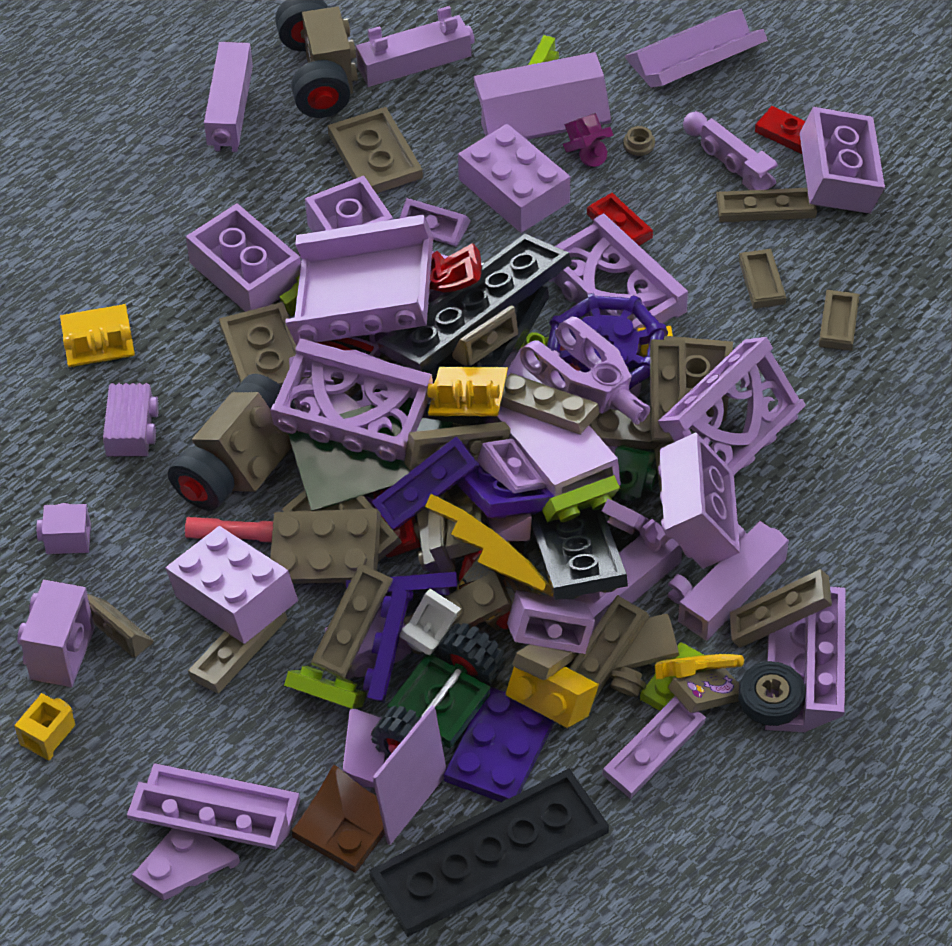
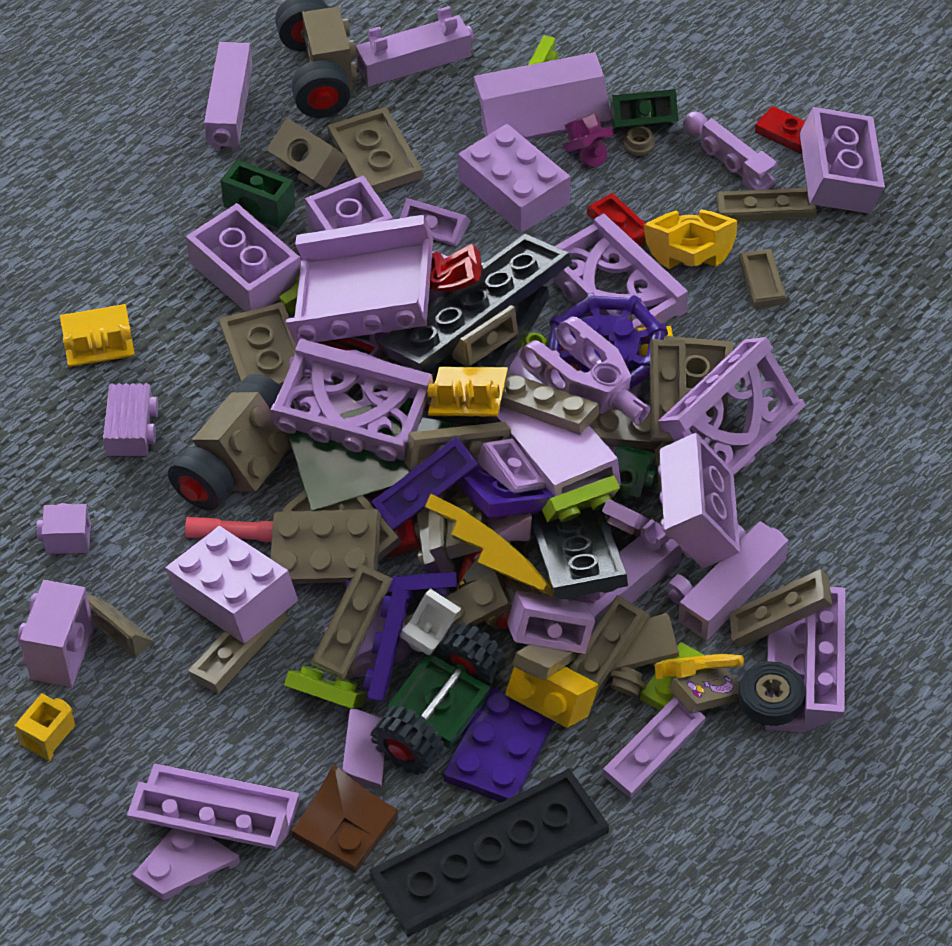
(259, 192): none -> dark green brick
(322, 158): none -> dark tan brick
(410, 775): lavender piece -> none
(643, 109): none -> dark green brick
(691, 238): none -> yellow brick
(694, 48): lavender slope -> none
(839, 320): dark tan tile -> none

